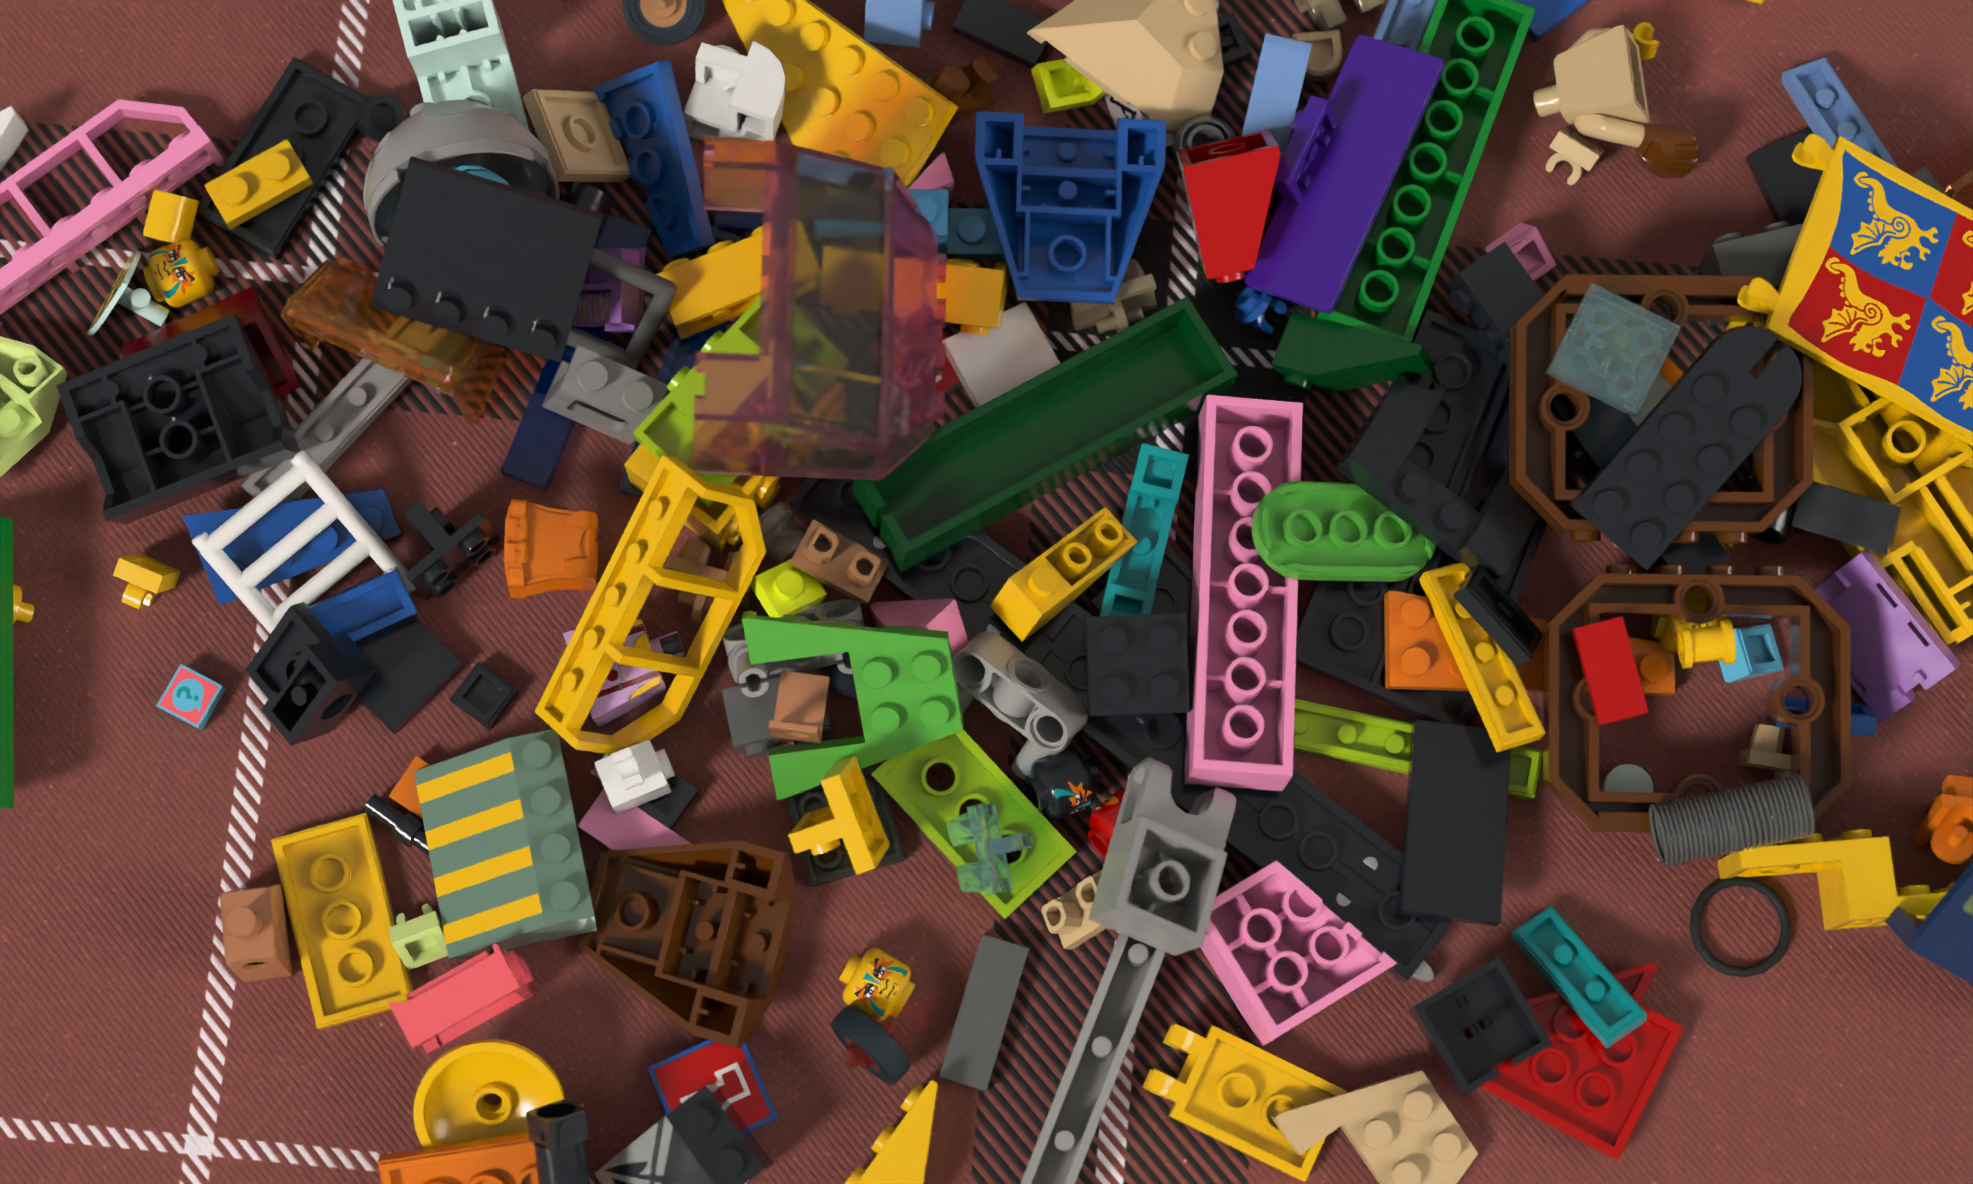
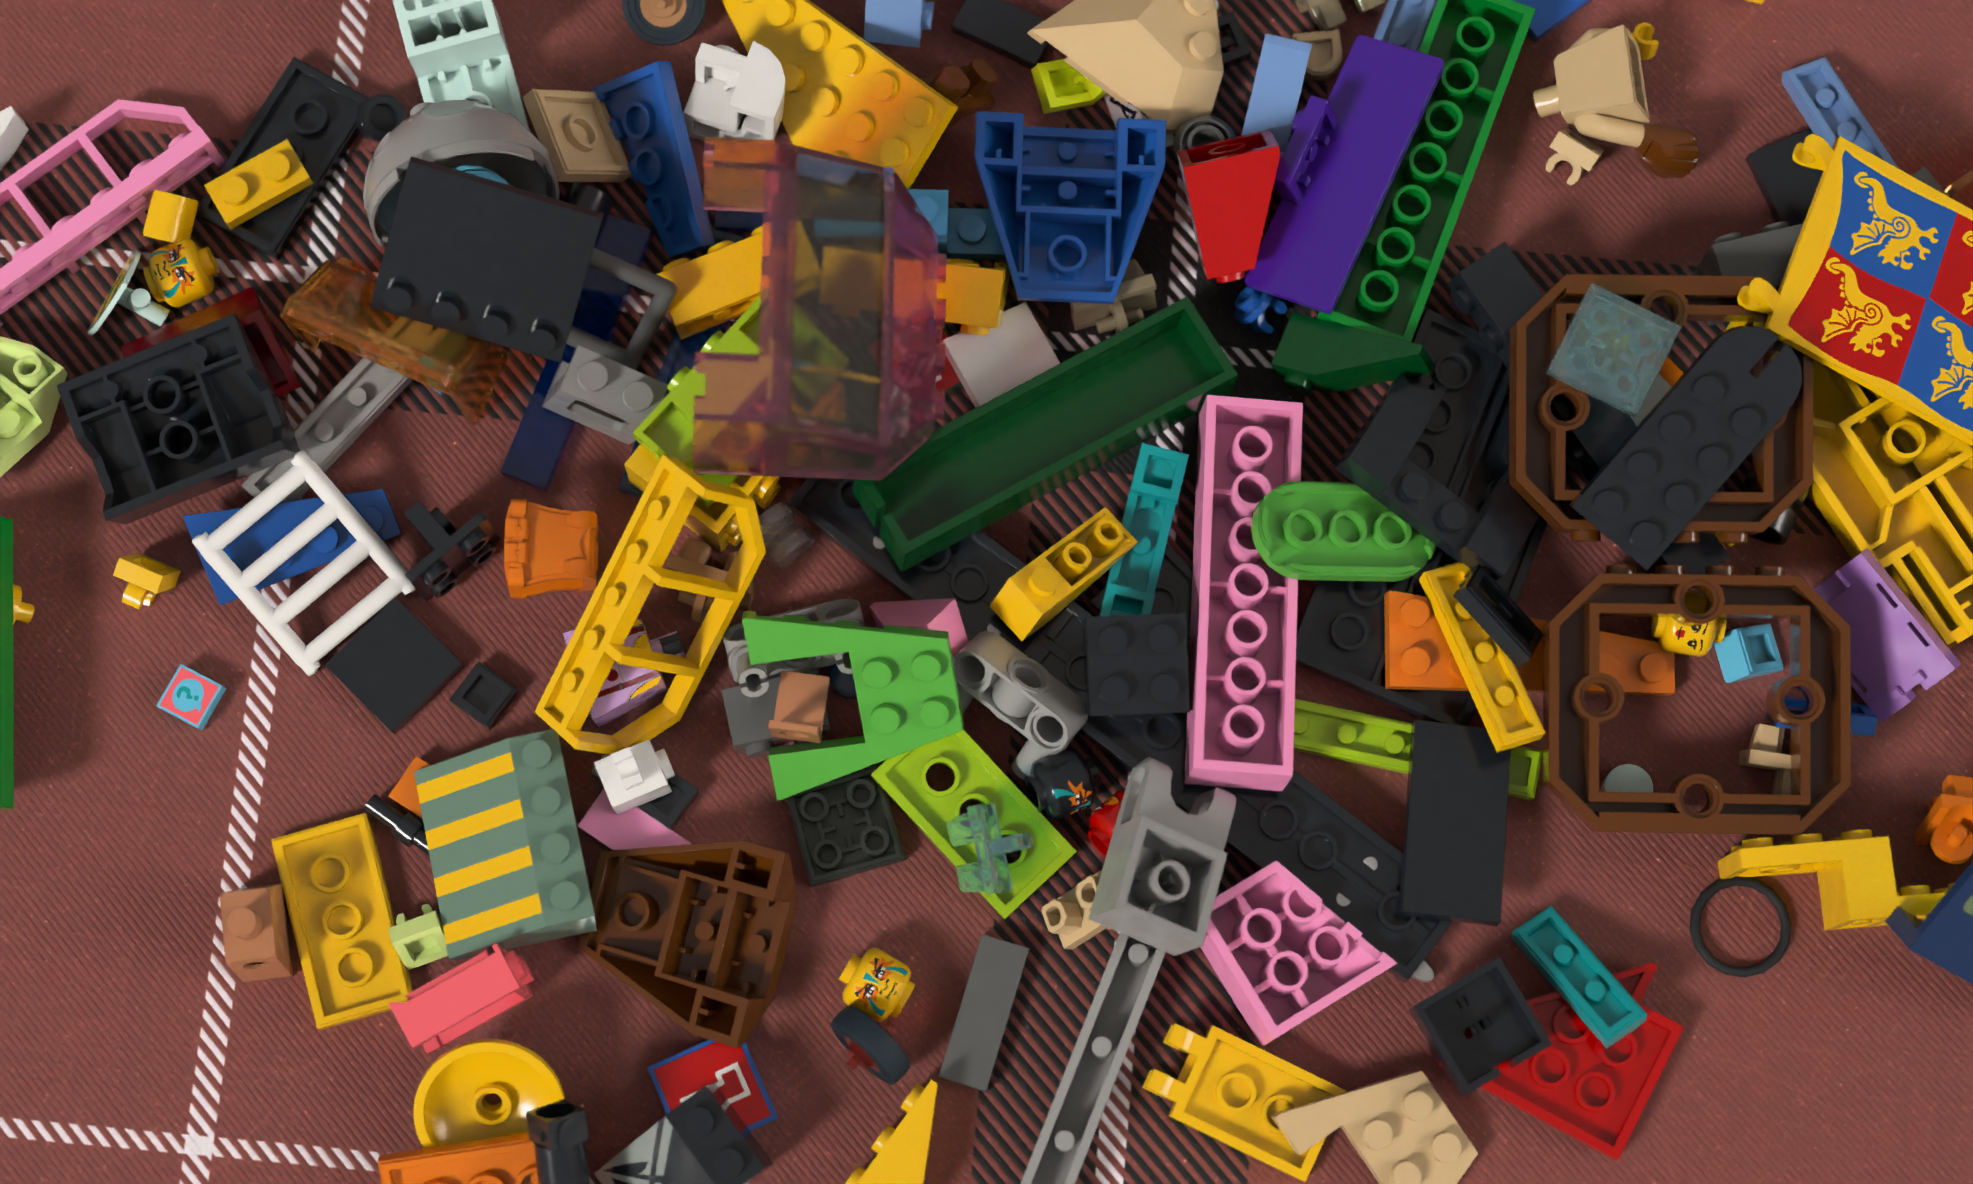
(308, 675): black brick -> none
(366, 606): blue tile -> none
(610, 300): medium lavender piece -> none
(787, 590): neon yellow bracket -> none
(839, 562): medium nougat hips -> none
(848, 816): yellow bracket -> none
(936, 177): bright pink slope -> none
(1528, 248): bright pink slope -> none
(1610, 670): red tile -> none
(1706, 643): yellow bush -> none
(1718, 822): dark grey piece -> none
(1848, 517): black tile -> none

